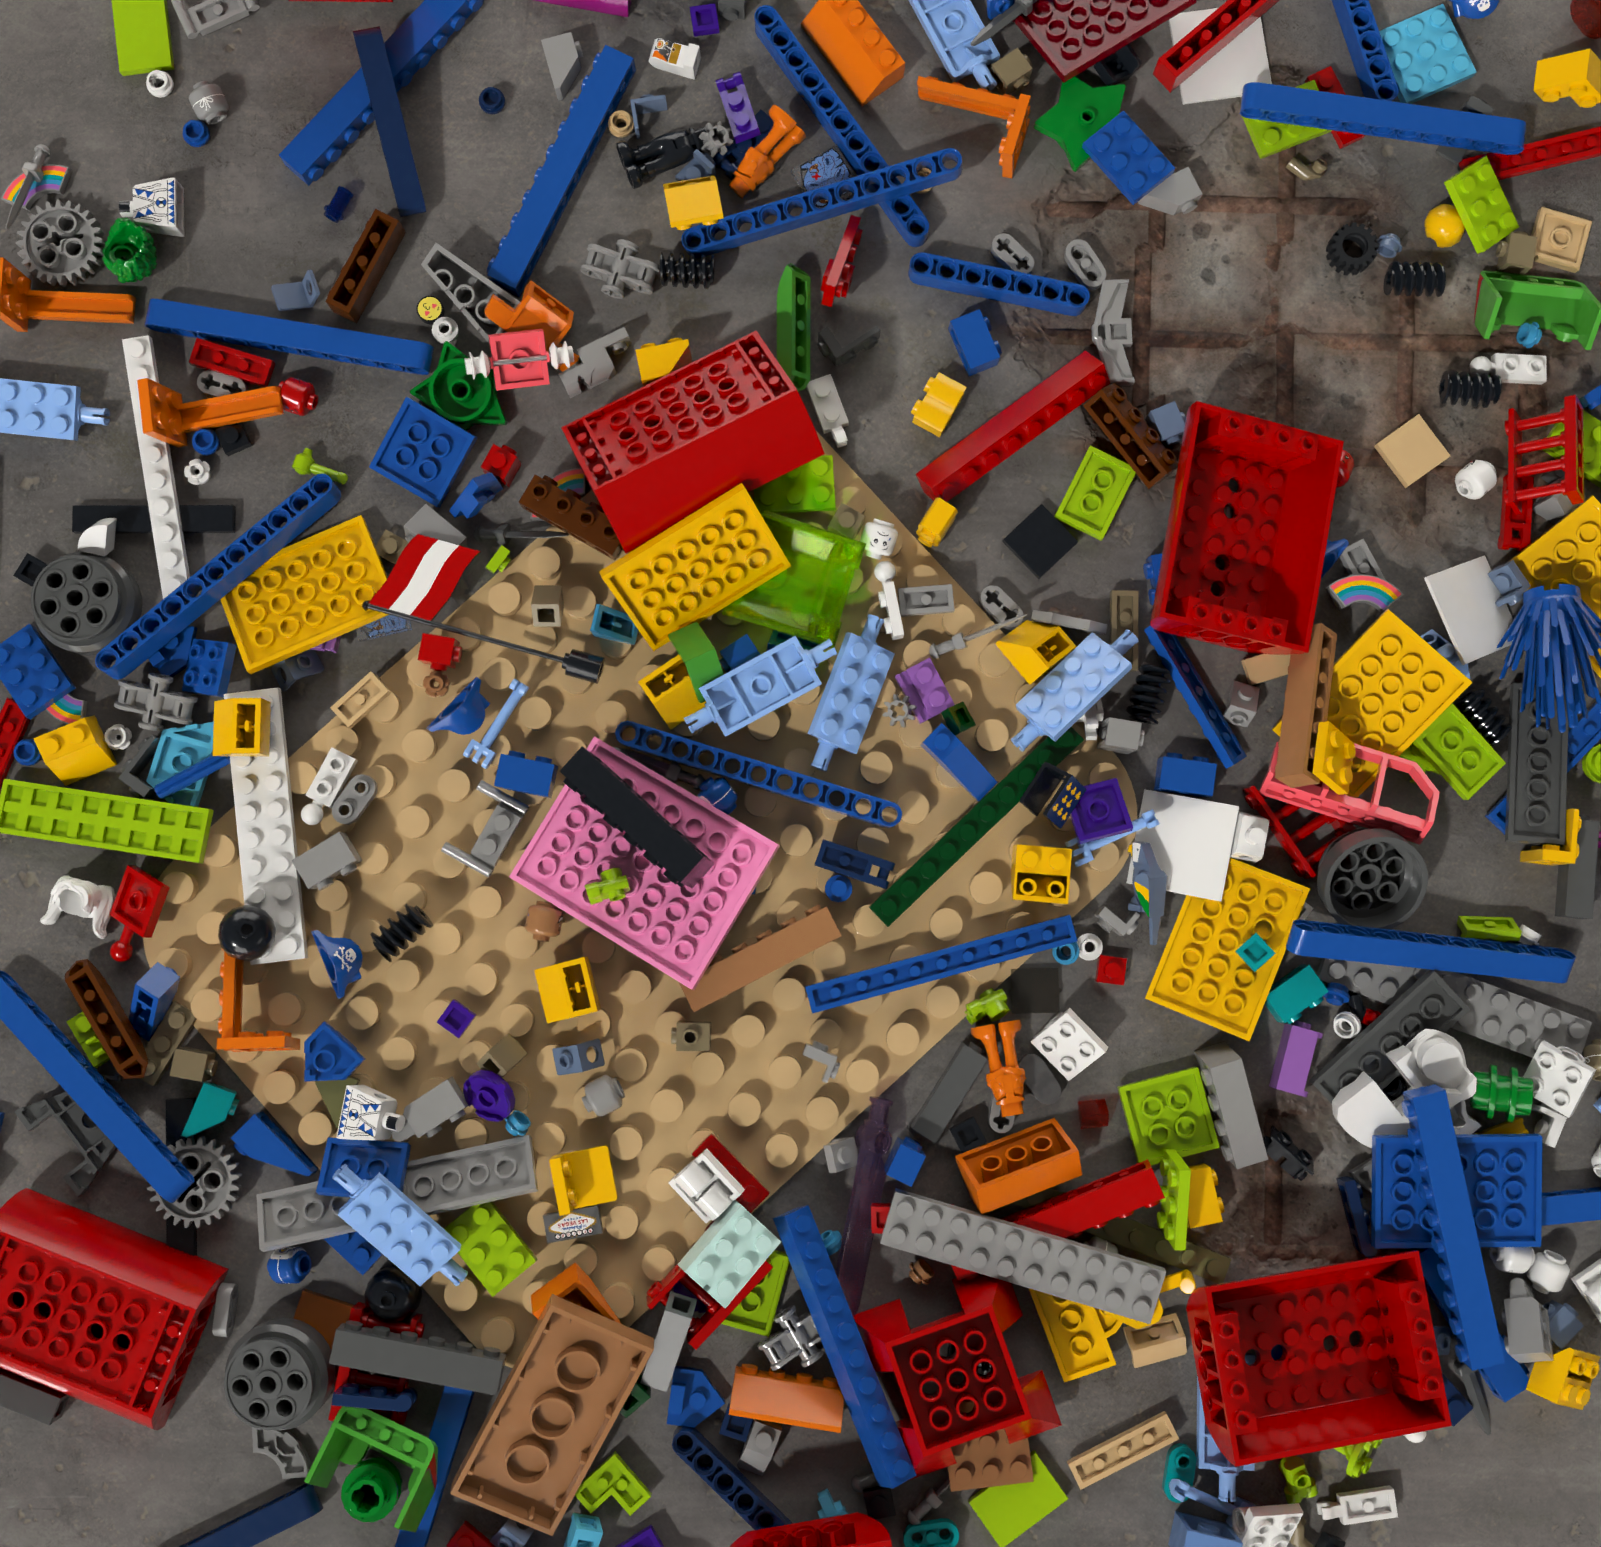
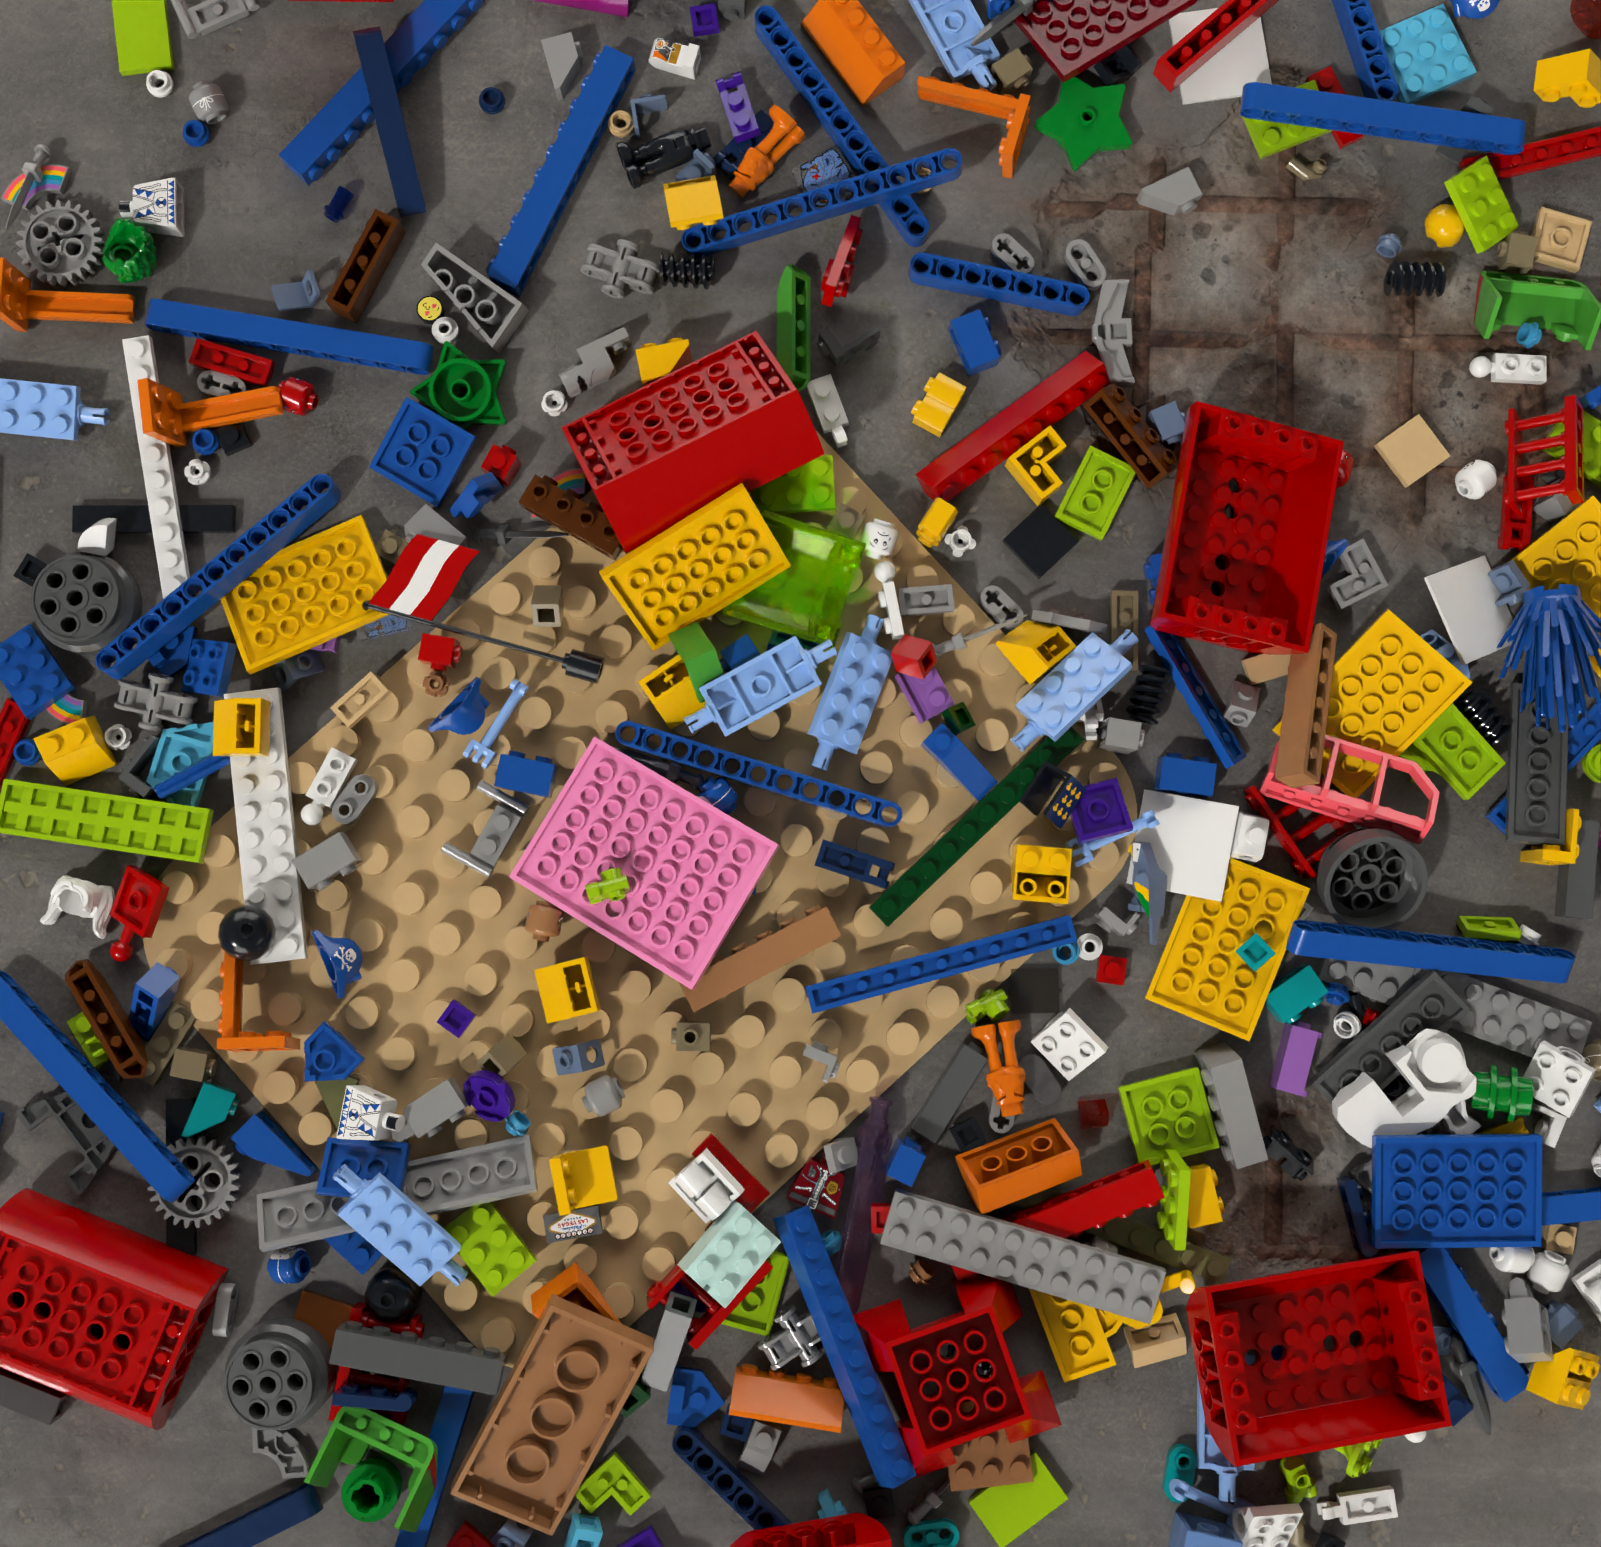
(305, 464): lime piece -> none
(401, 931): black piece -> none
(499, 560): lime plate -> none
(519, 359): coral plate -> none
(535, 311): orange plate -> none
(549, 398): none -> white plate
(613, 625): dark azure slope -> none
(634, 815): black brick -> none
(715, 146): light grey gear -> none
(817, 1187): none -> torso
(838, 888): blue plate -> none
(892, 713): light grey gear -> none
(914, 656): none -> red brick
(963, 534): none -> white plate
(1032, 467): none -> yellow brick
(1122, 1450): tan plate -> none
(1128, 157): blue plate -> none
(1333, 758): yellow plate -> none
(1362, 238): black tyre -> none
(1364, 589): tile -> none
(1453, 1227): blue brick -> none
(1471, 387): black piece -> none
(1559, 1238): none -> tan plate

